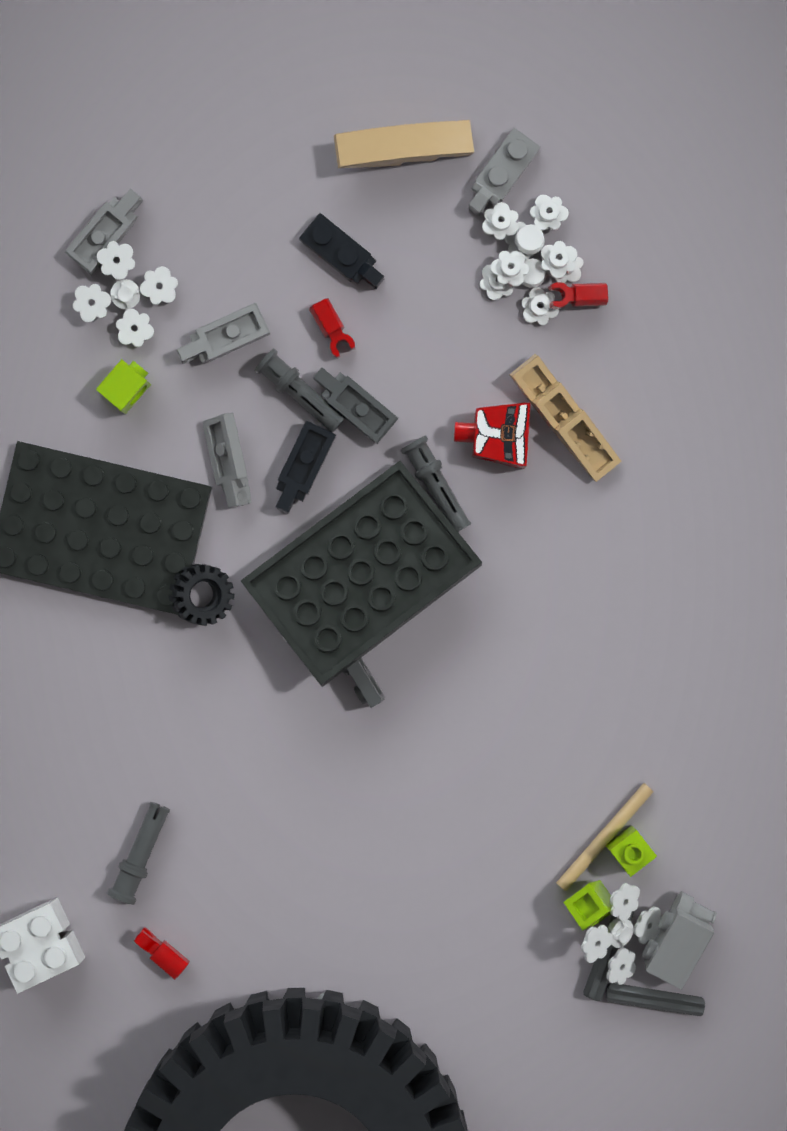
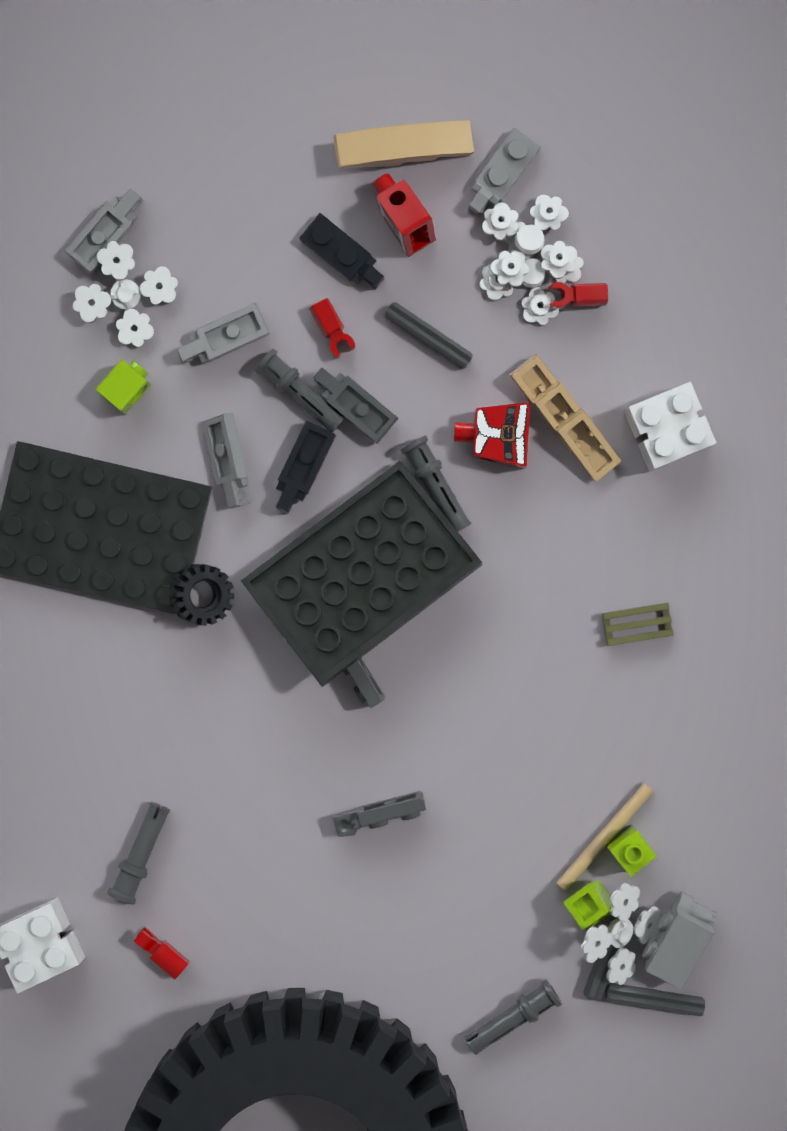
(378, 813): none -> dark grey hinge
(404, 214): none -> red torso
(428, 335): none -> dark grey axle
(526, 1009): none -> dark grey pin
(665, 619): none -> olive tile
(670, 426): none -> white piece

